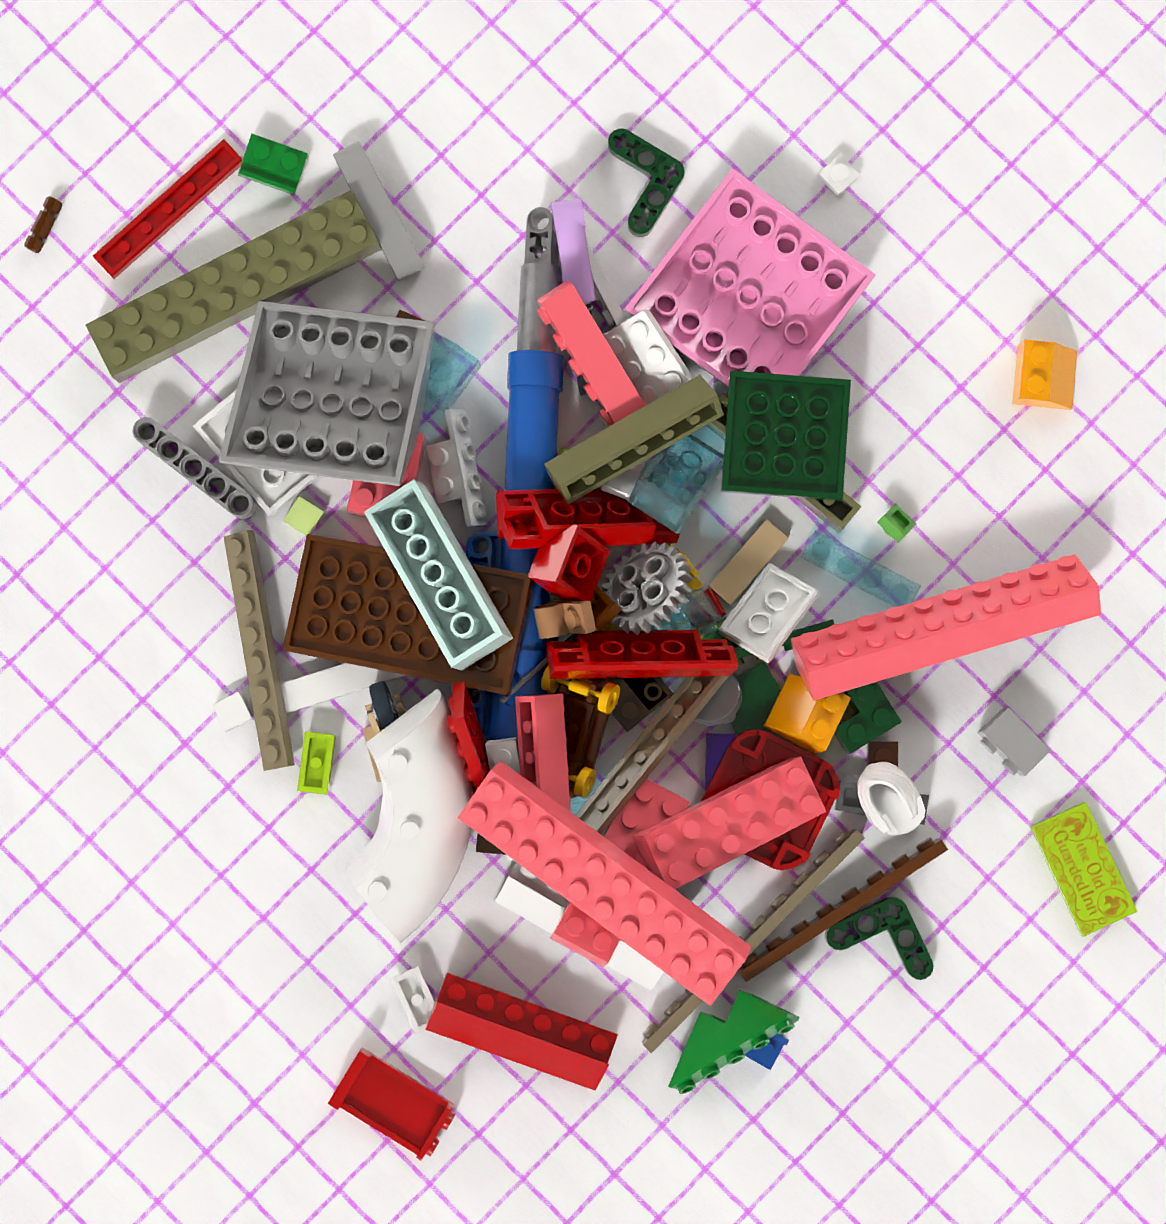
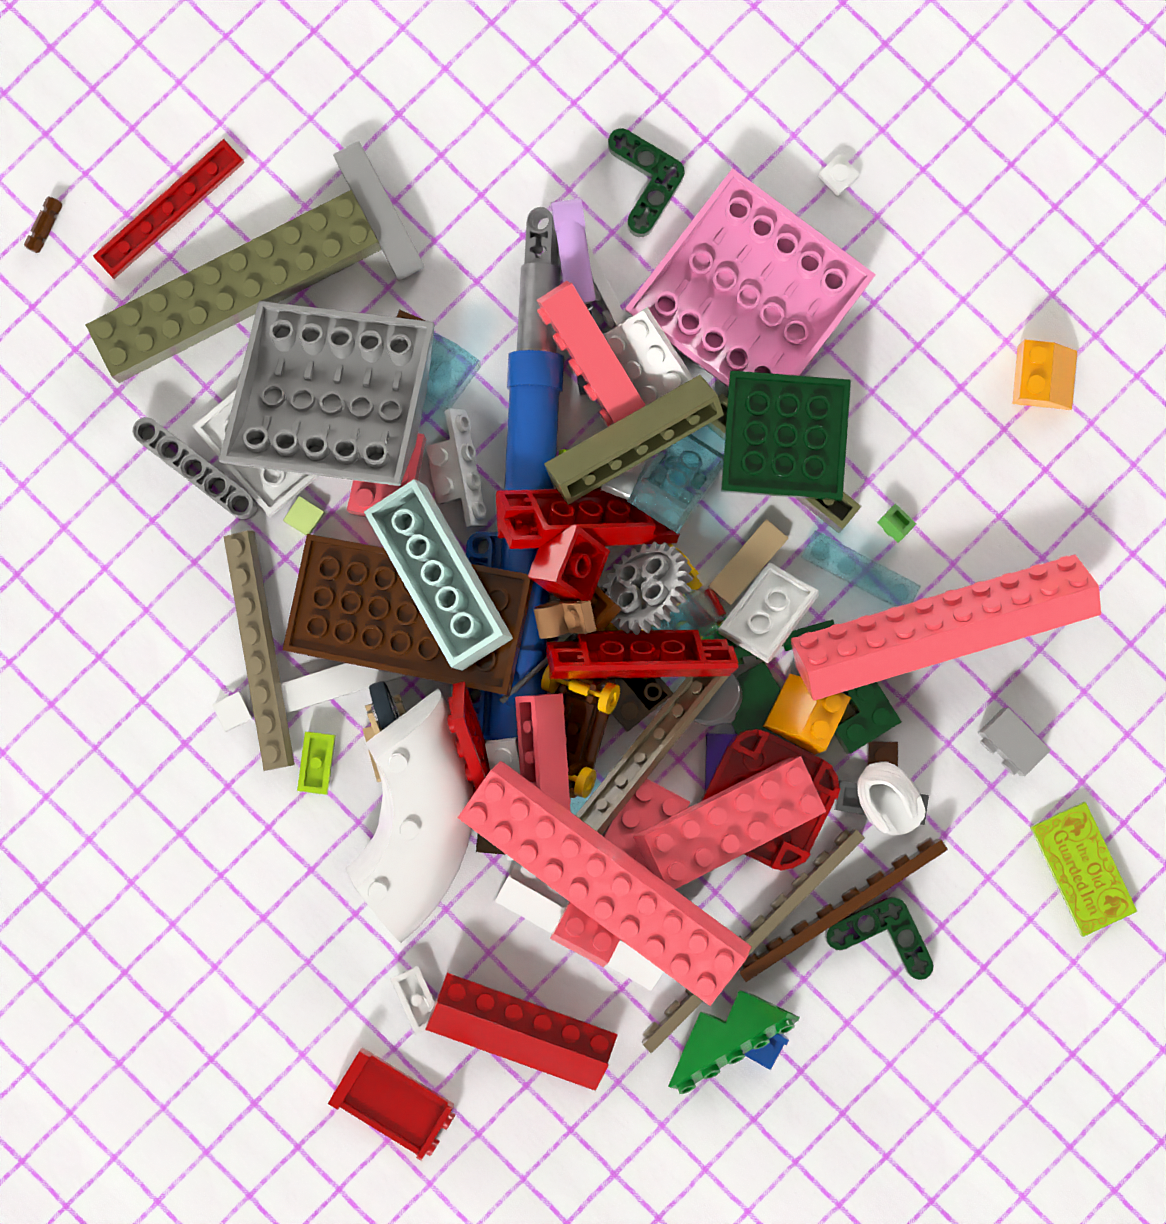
(272, 164): green plate -> none

